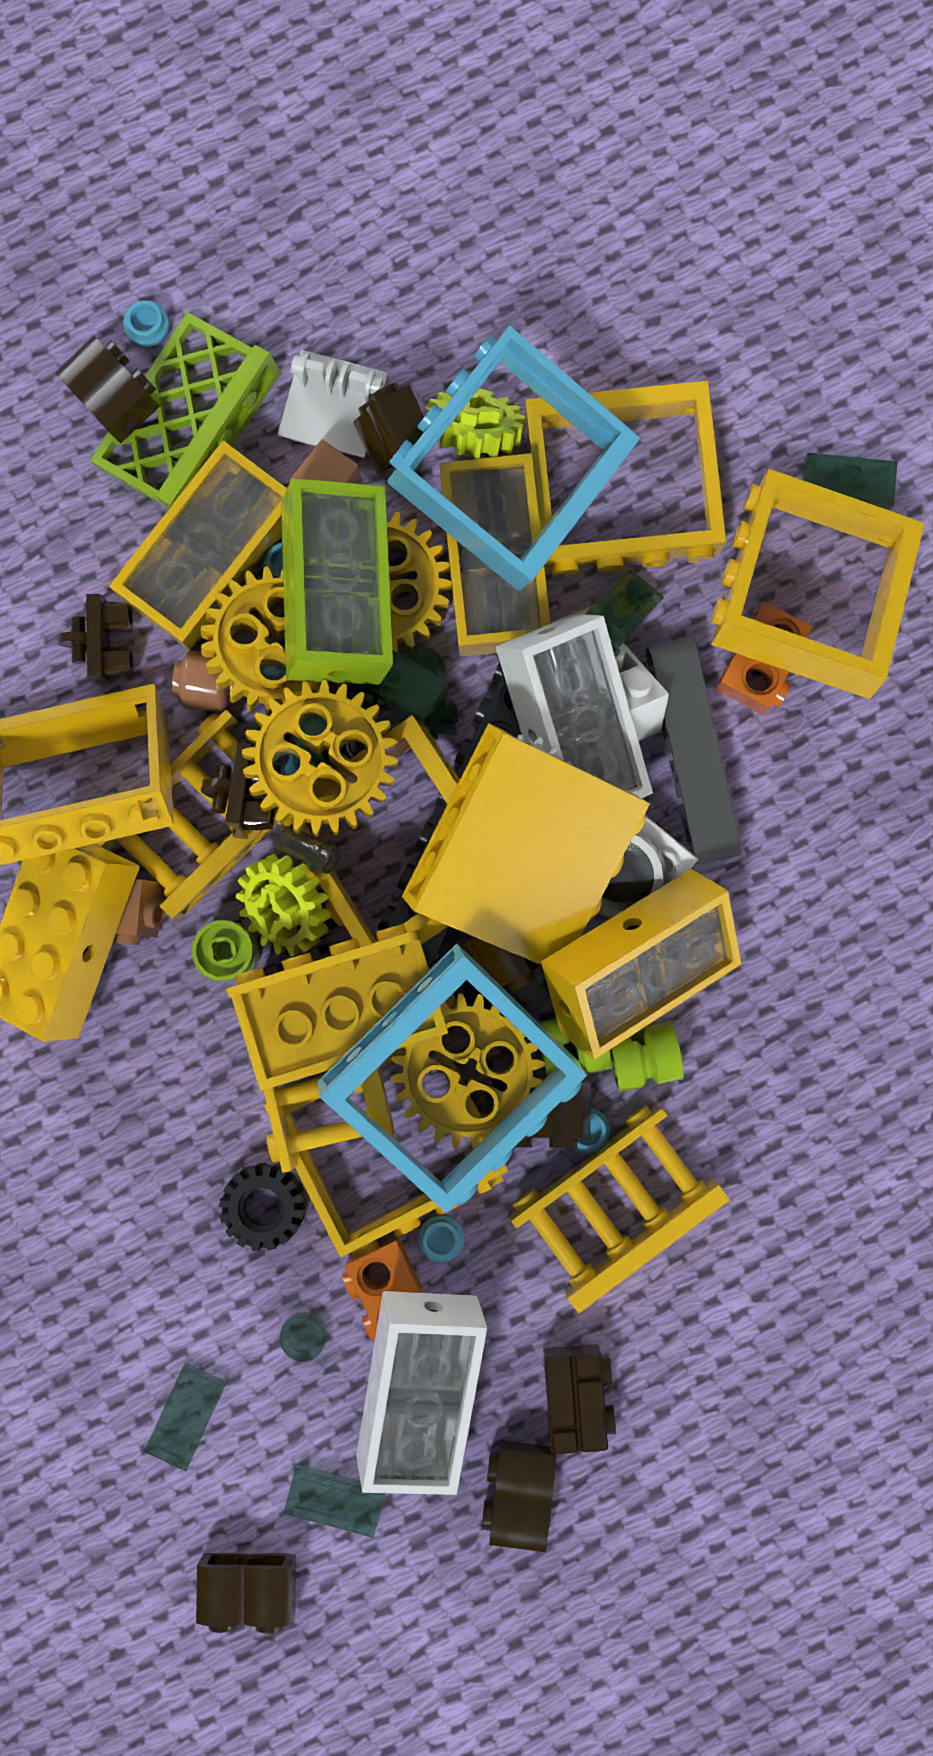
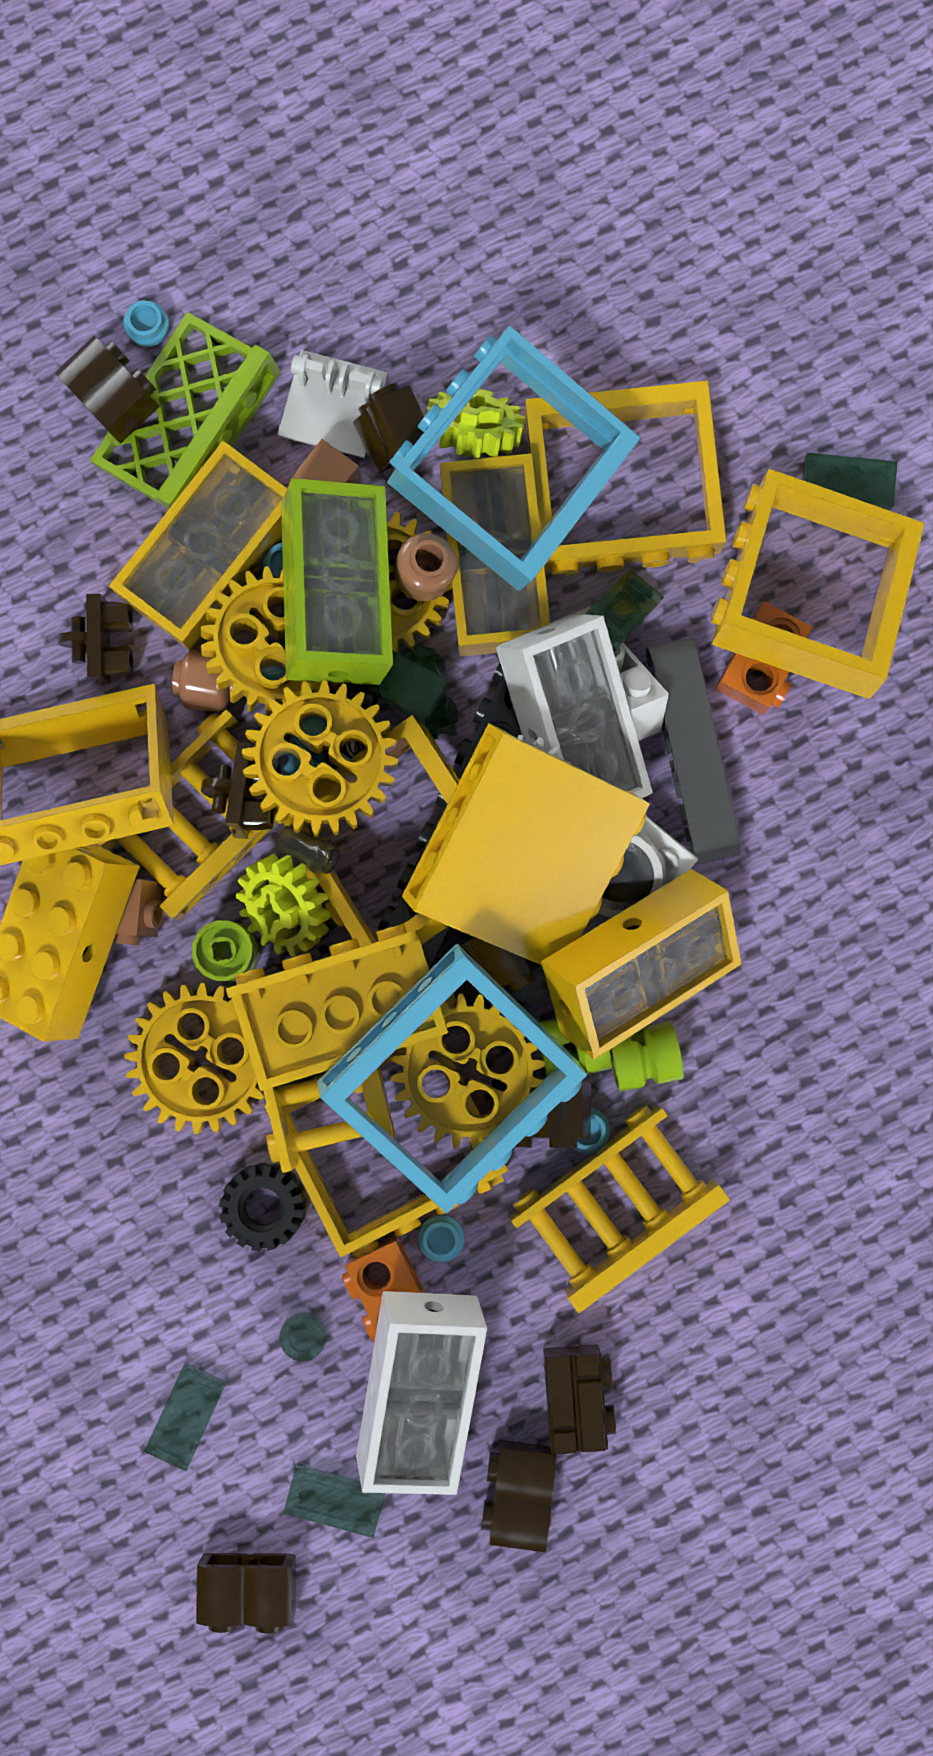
(180, 1094): none -> yellow gear
(425, 567): none -> nougat head

